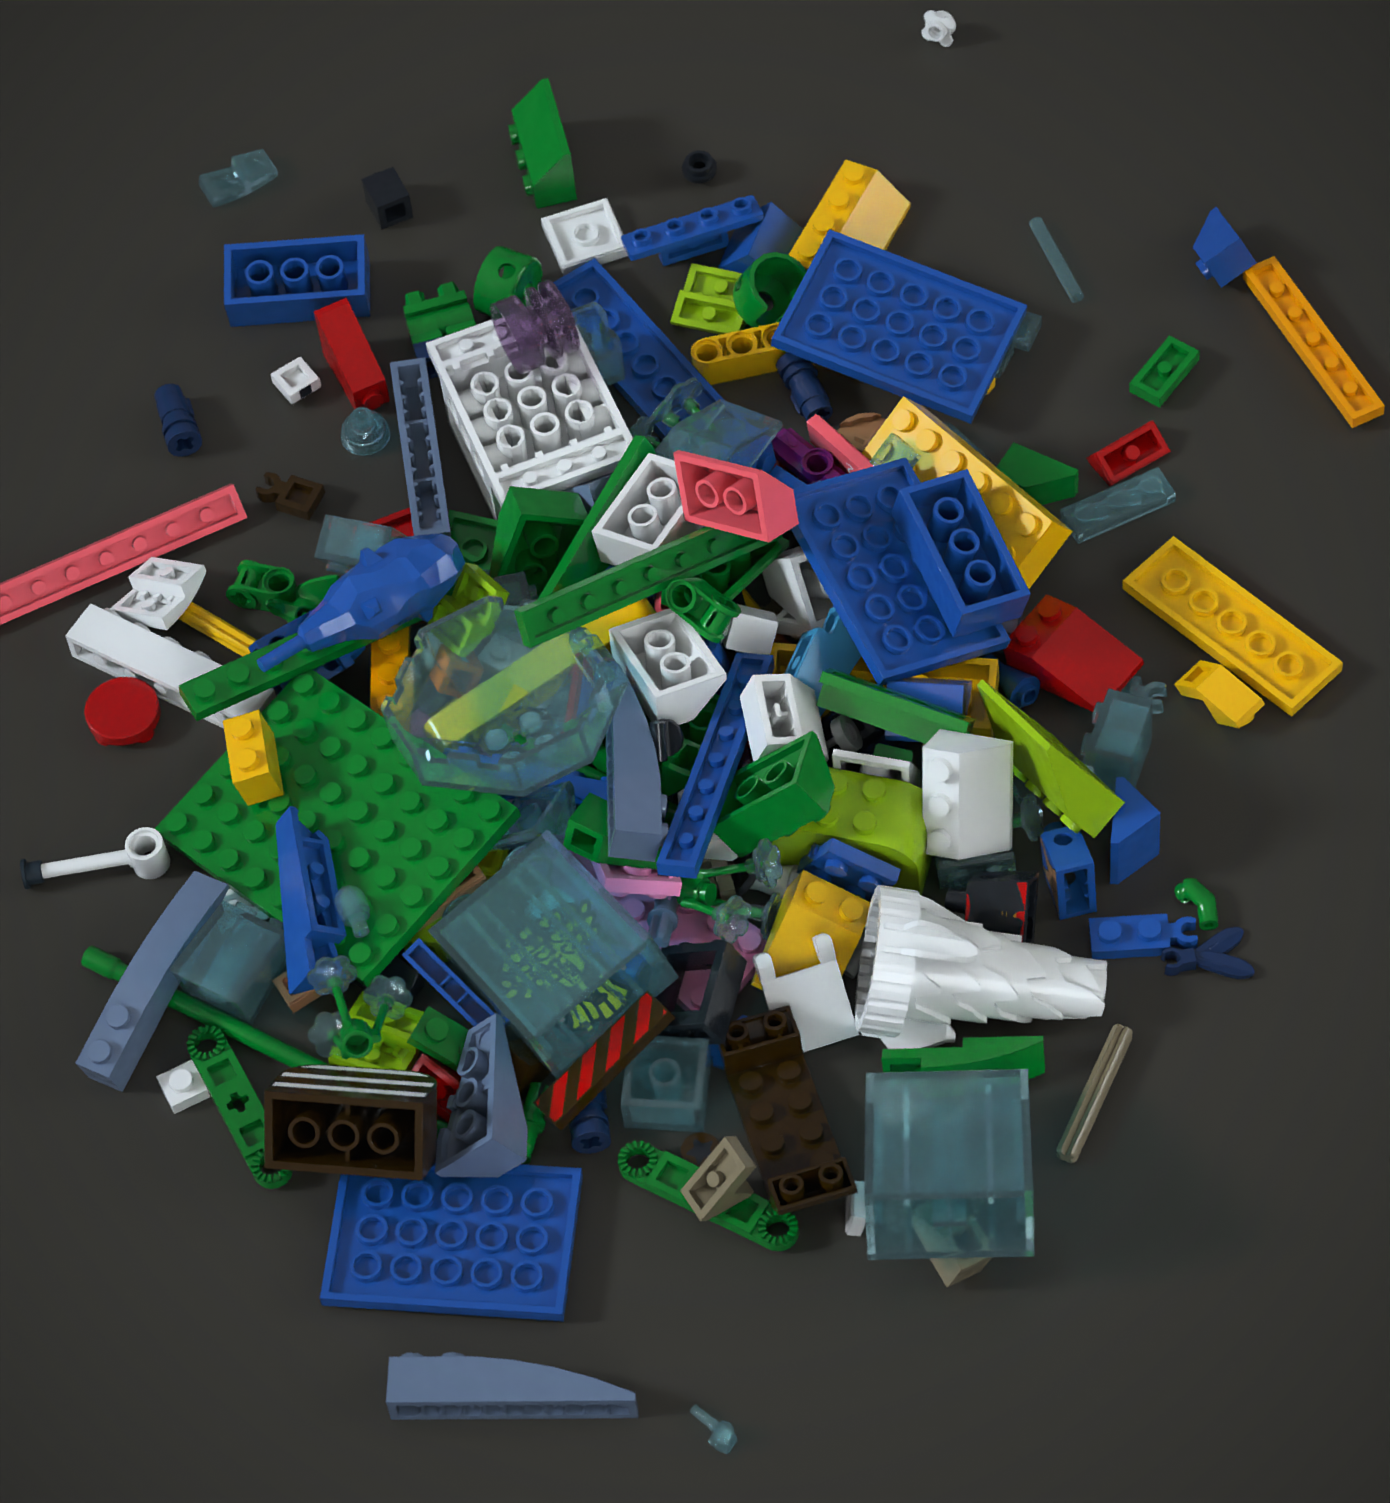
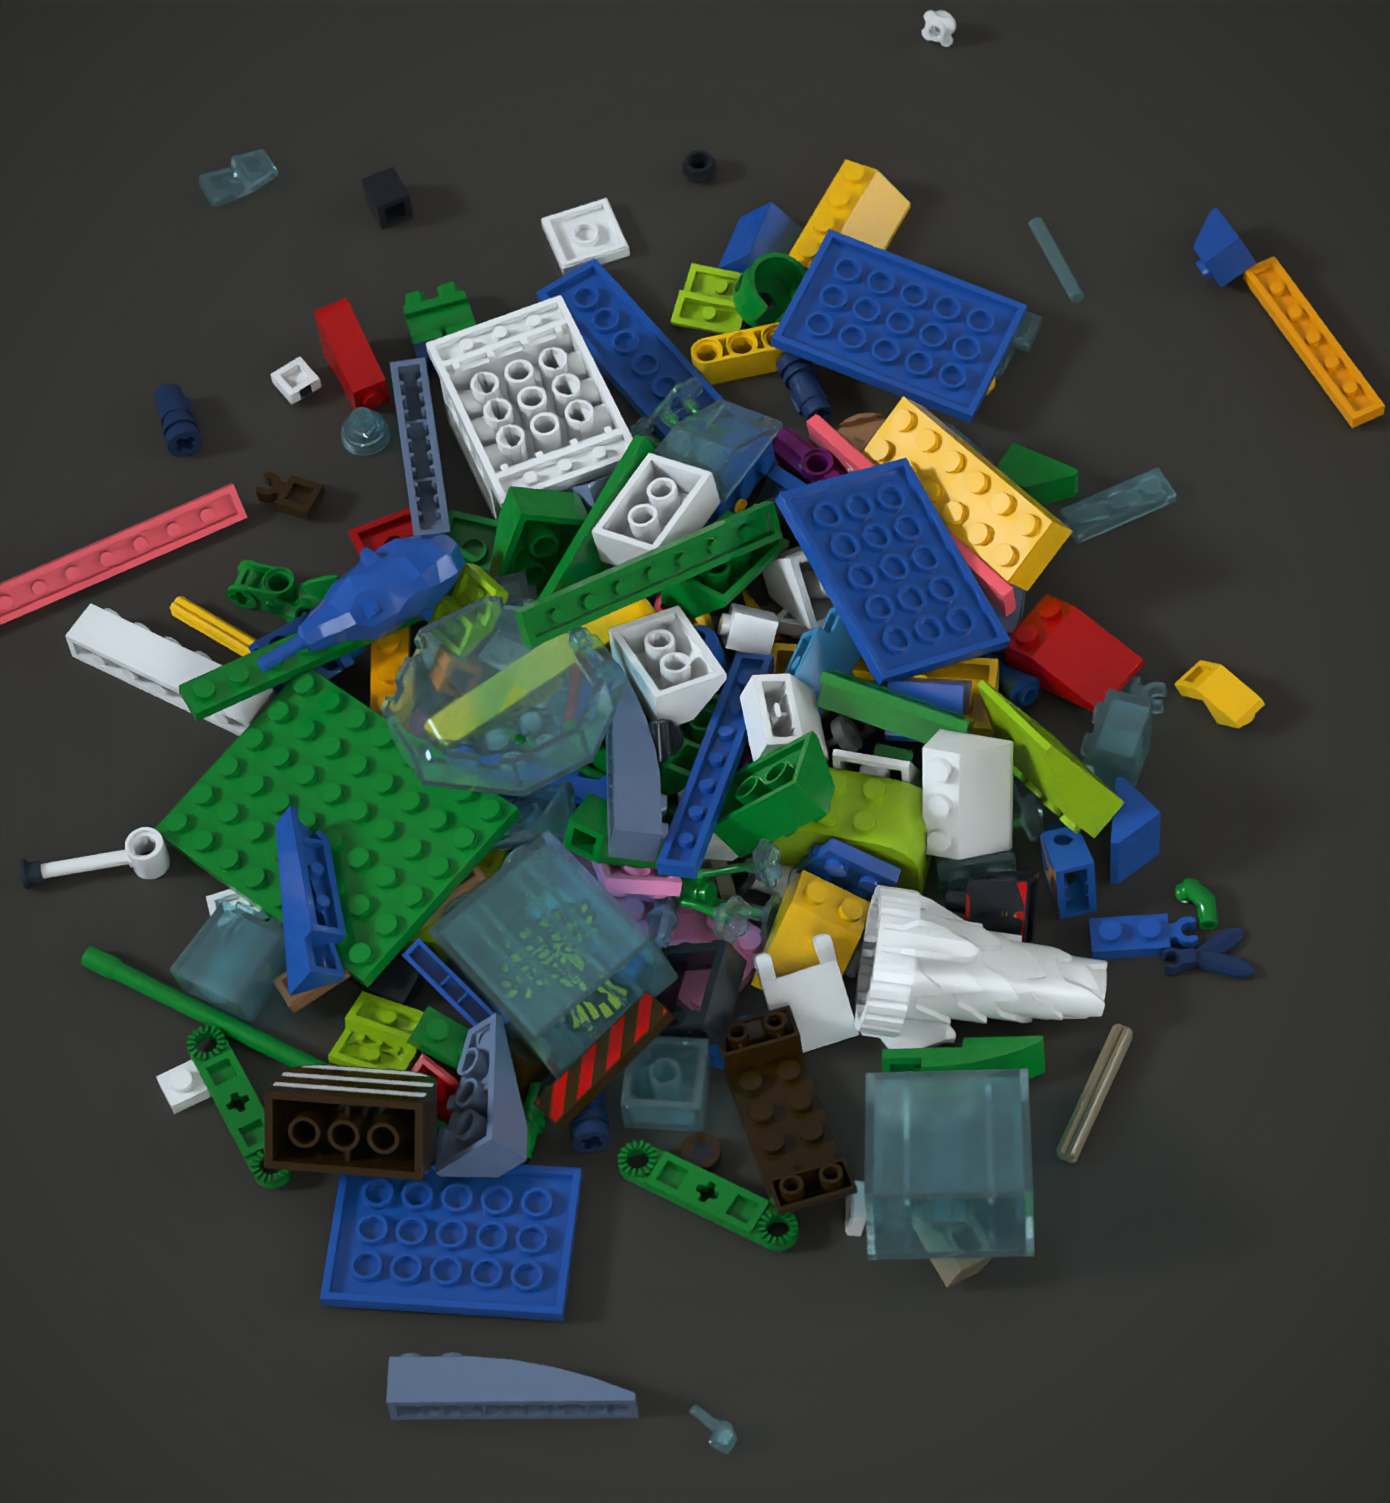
(122, 712): red tile -> none
(147, 985): sand blue slope -> none
(160, 592): white slope -> none
(253, 758): yellow brick -> none
(294, 278): blue brick -> none
(337, 1031): clear light blue plant -> none
(344, 538): clear light blue slope -> none
(353, 909): clear light blue cylinder -> none
(518, 274): green piece -> none
(541, 324): clear purple wheel -> none
(542, 147): green slope -> none
(601, 341): clear light blue brick -> none
(692, 233): blue bracket -> none
(708, 610): green piece -> none
(720, 1180): dark tan slope -> none
(734, 497): coral slope -> none
(895, 449): clear light blue tile -> none
(960, 553): blue brick -> none
(1129, 453): red slope -> none
(1164, 371): green plate -> none
(1232, 626): yellow plate -> none

